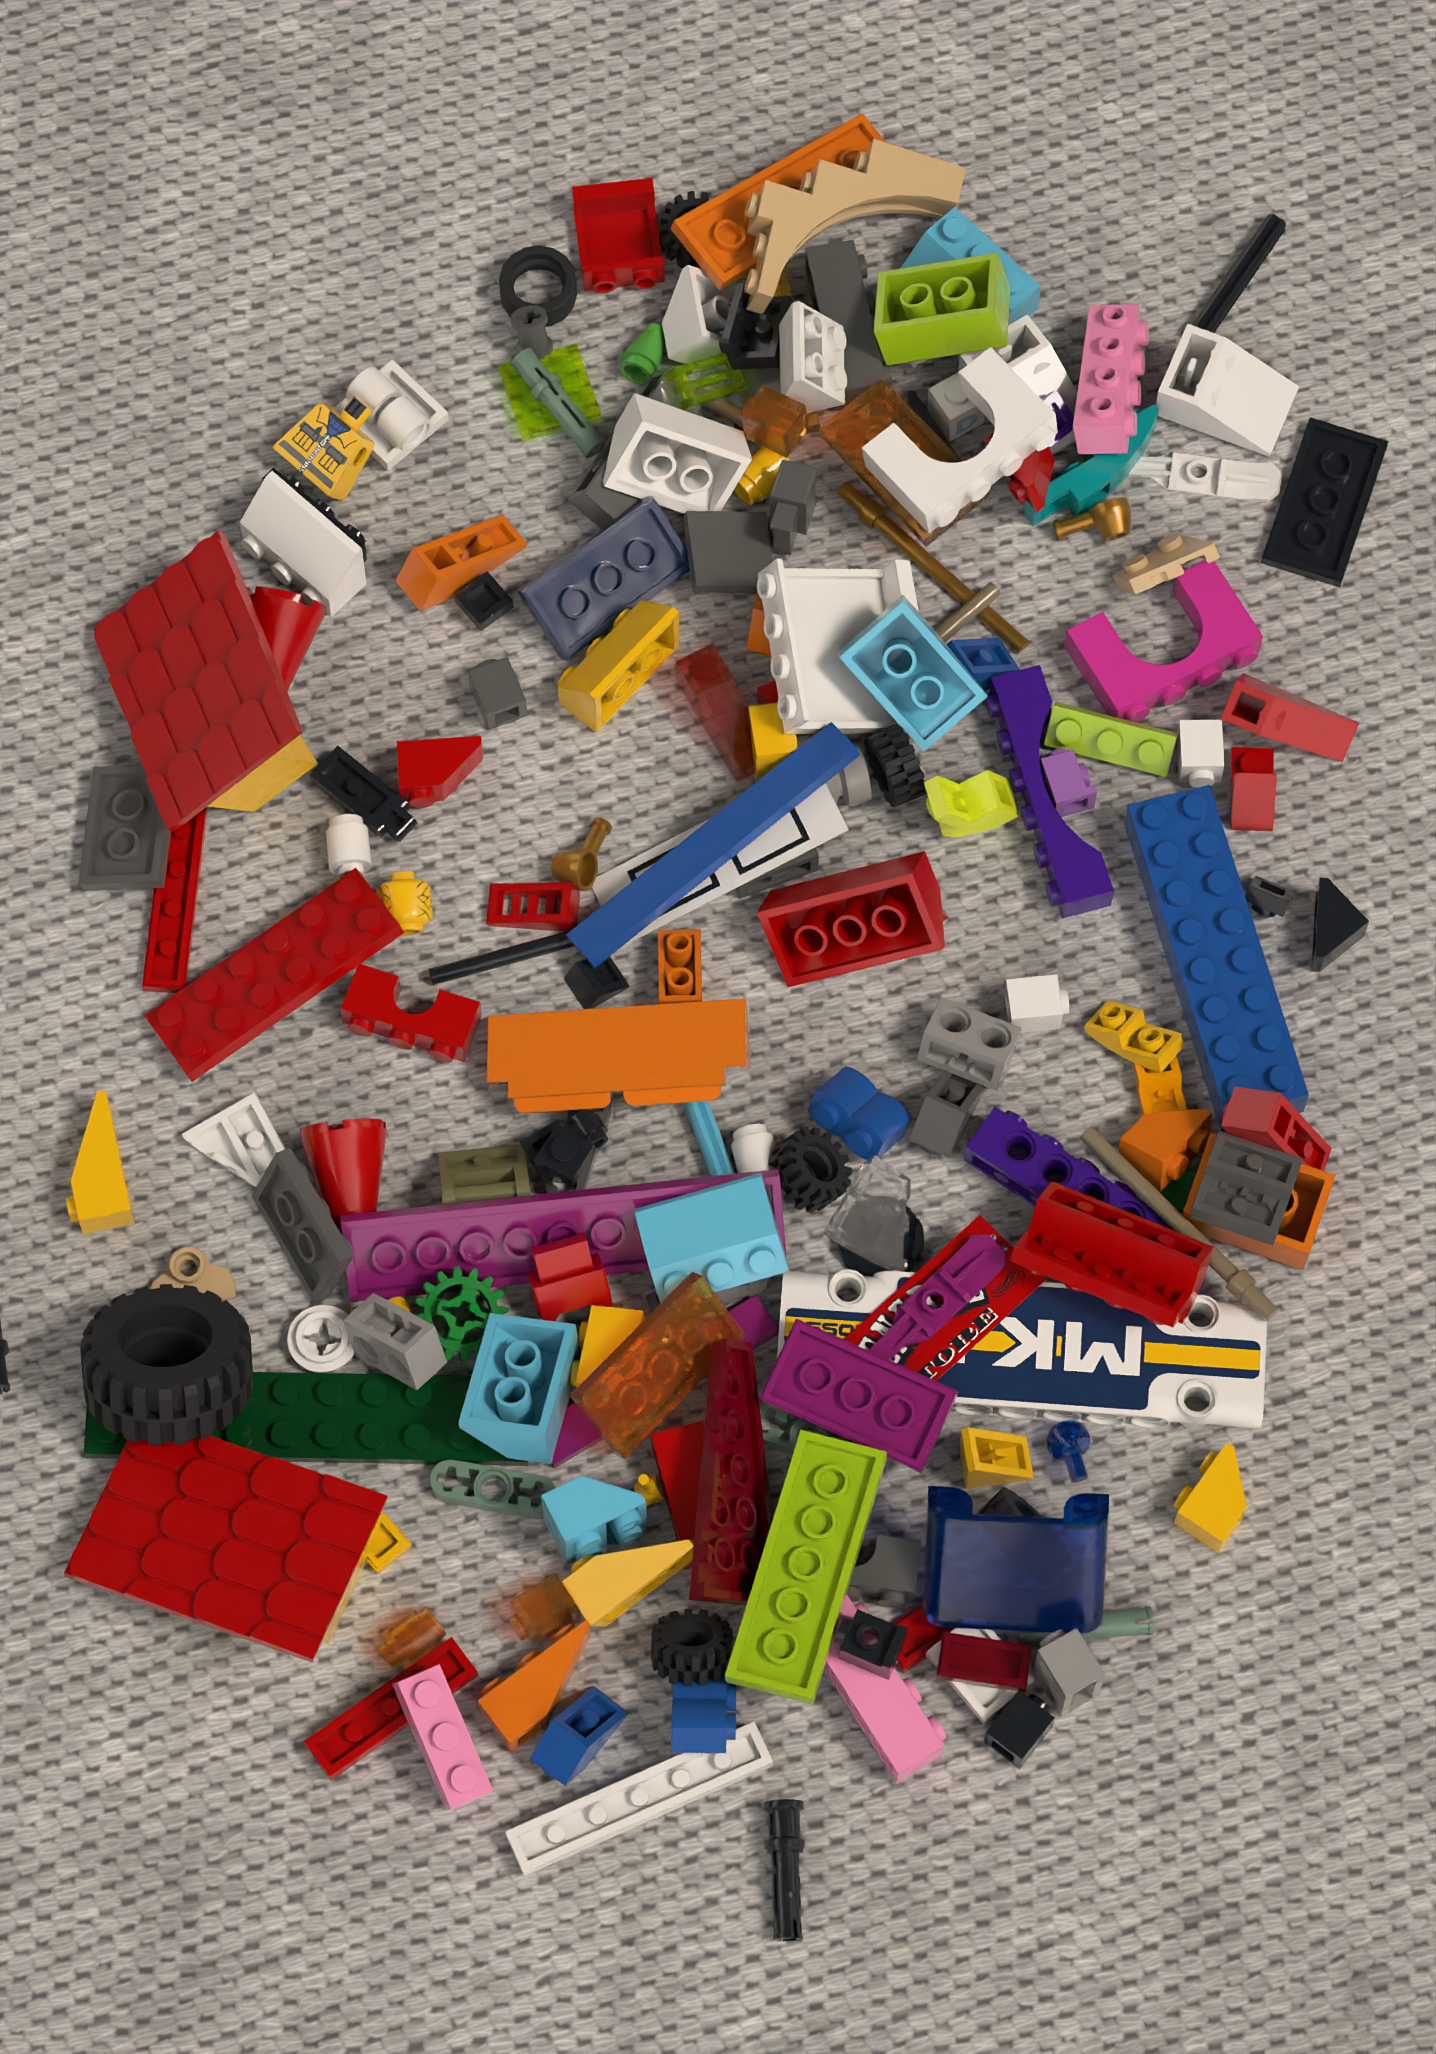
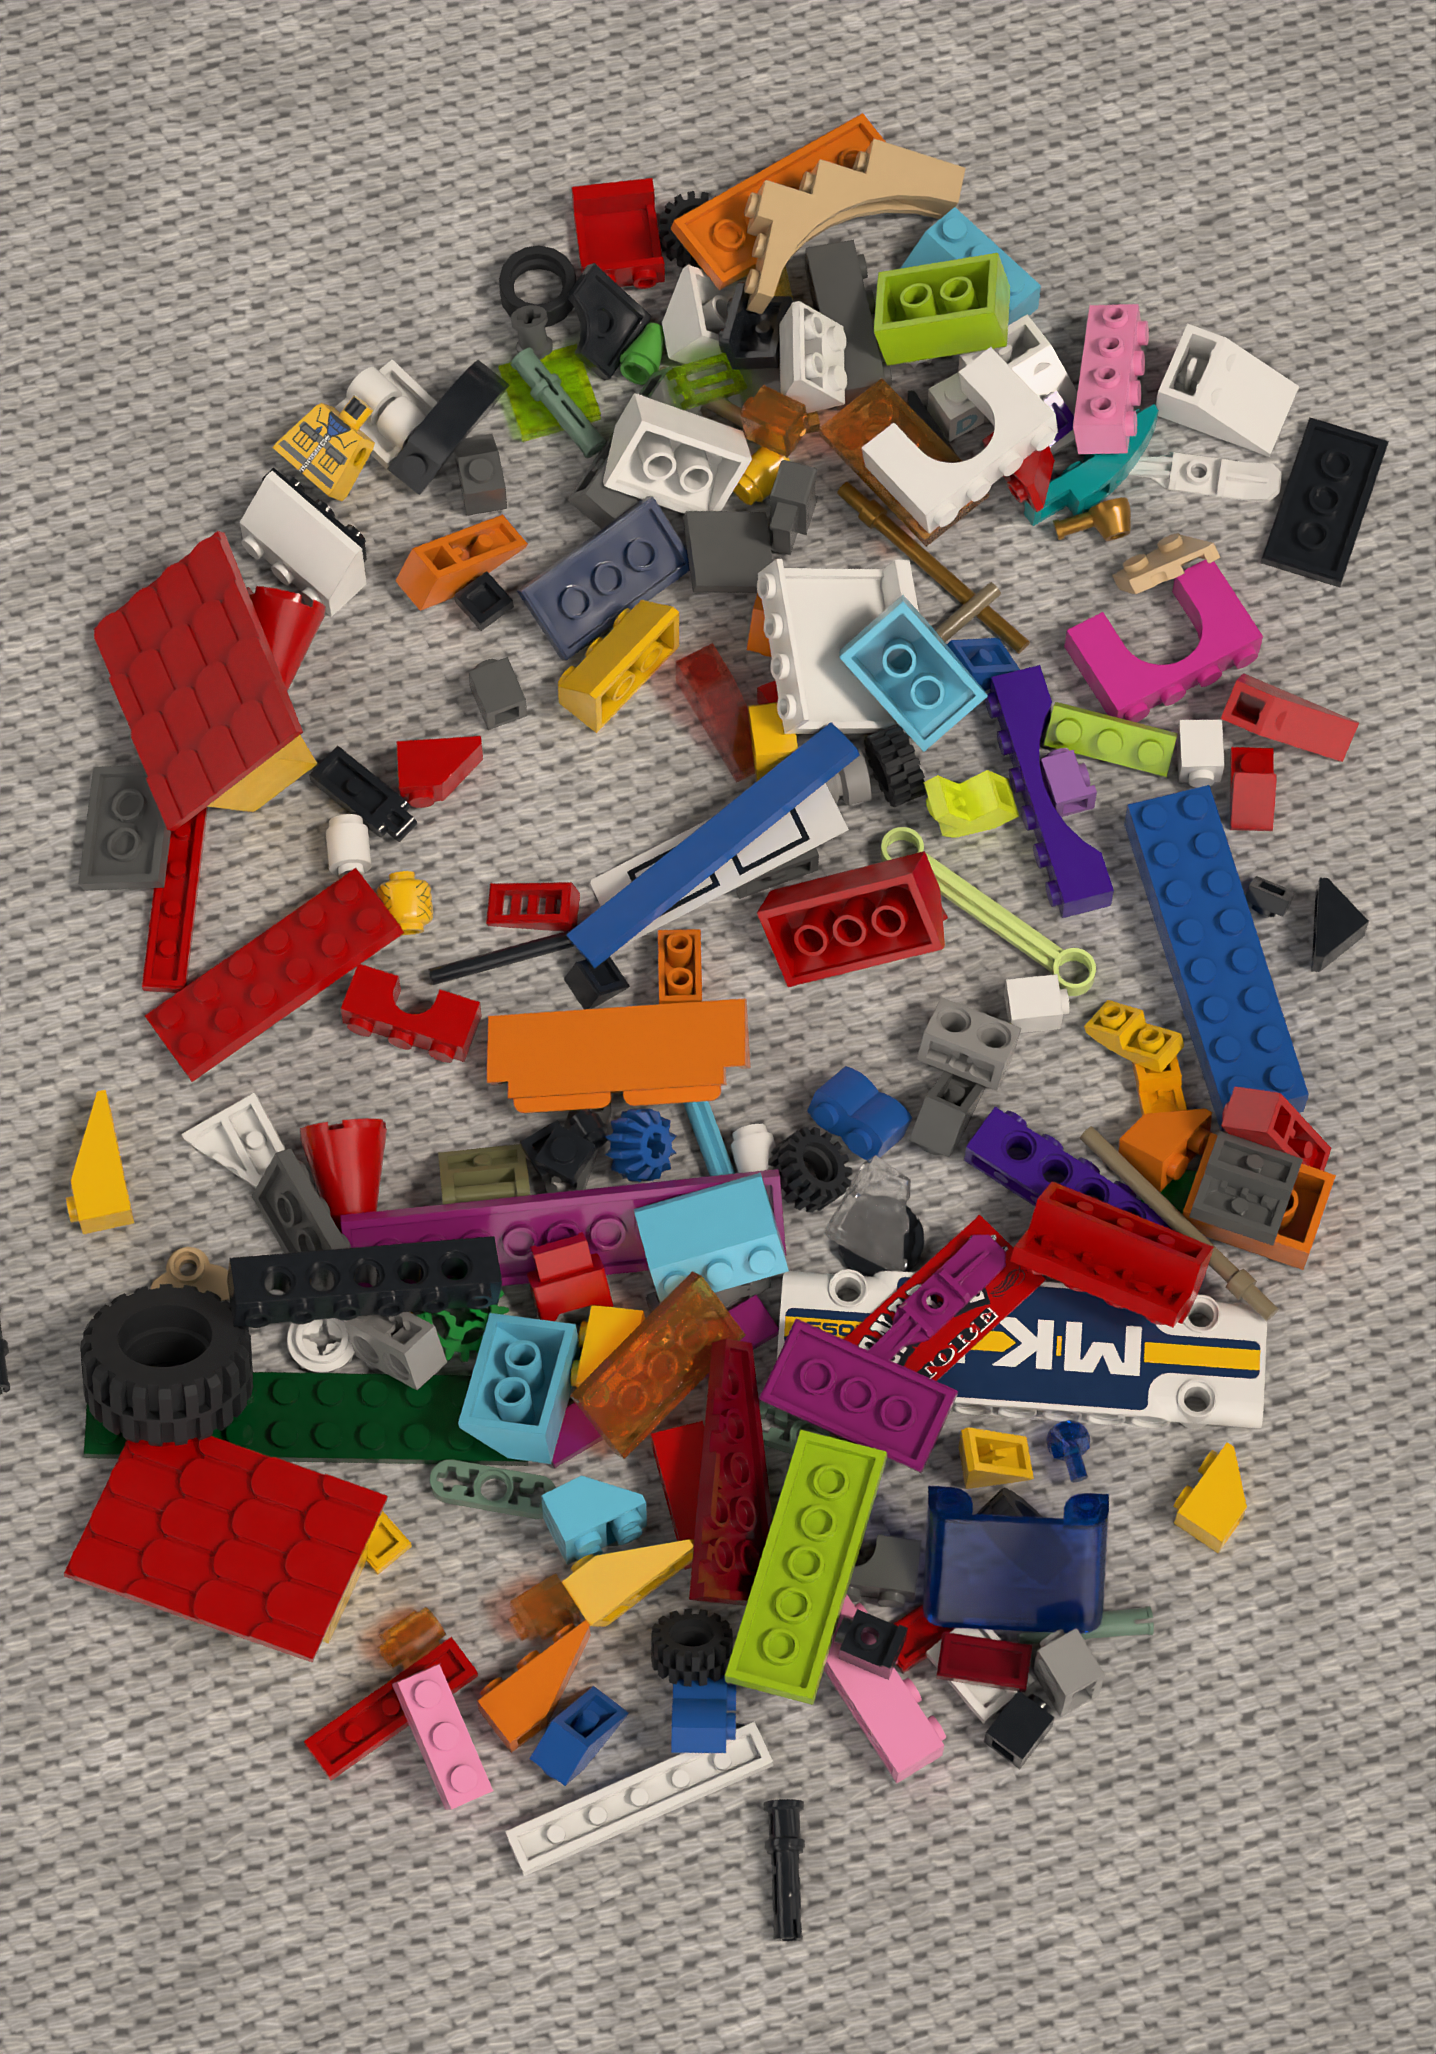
(381, 1266): none -> black brick
(447, 426): none -> black arch
(480, 475): none -> dark grey slope
(581, 864): pearl gold bar -> none
(607, 320): none -> black tile
(640, 1145): none -> blue gear
(649, 1489): yellow hand -> none
(998, 918): none -> yellowish green piece
(1240, 273): black axle -> none

